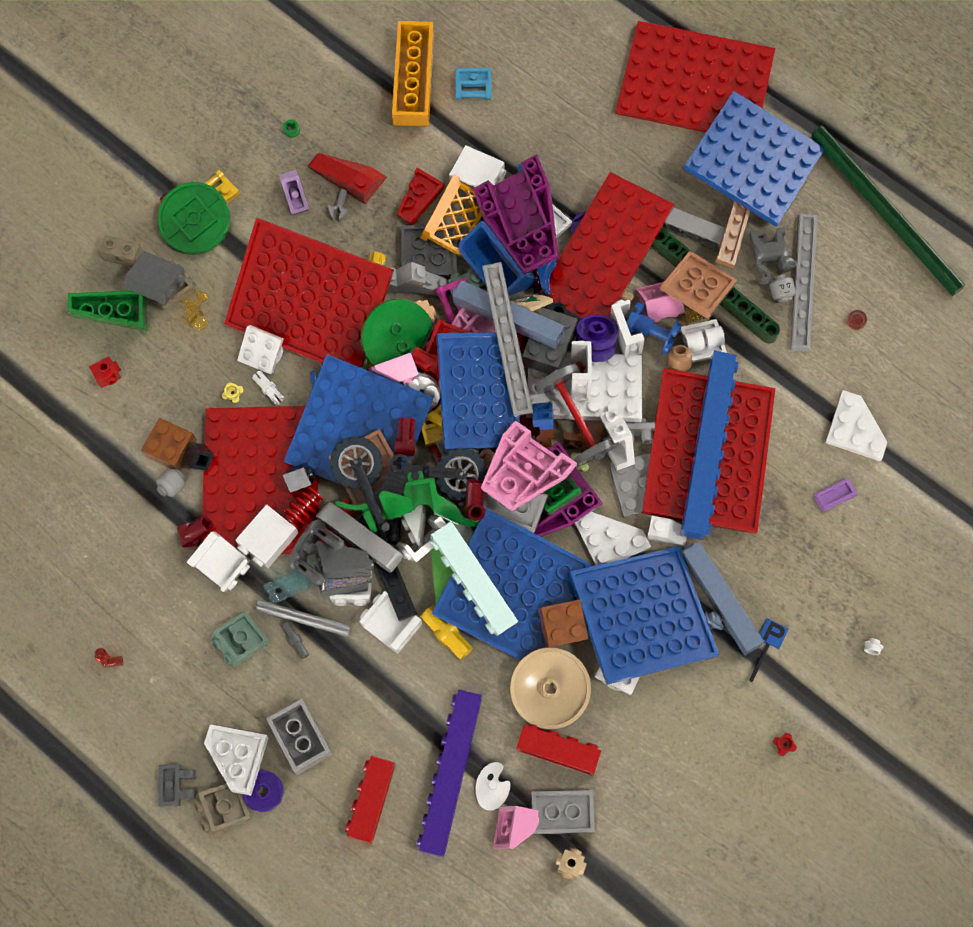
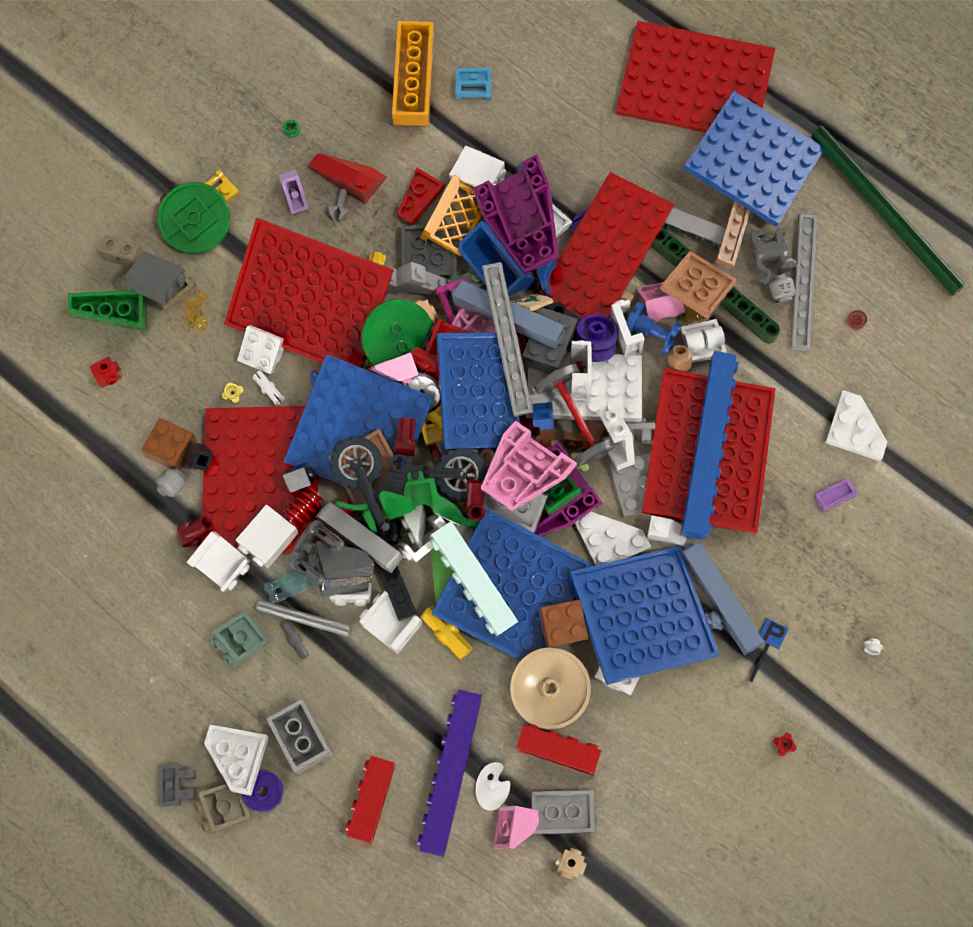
(106, 660): clear red arm -> none

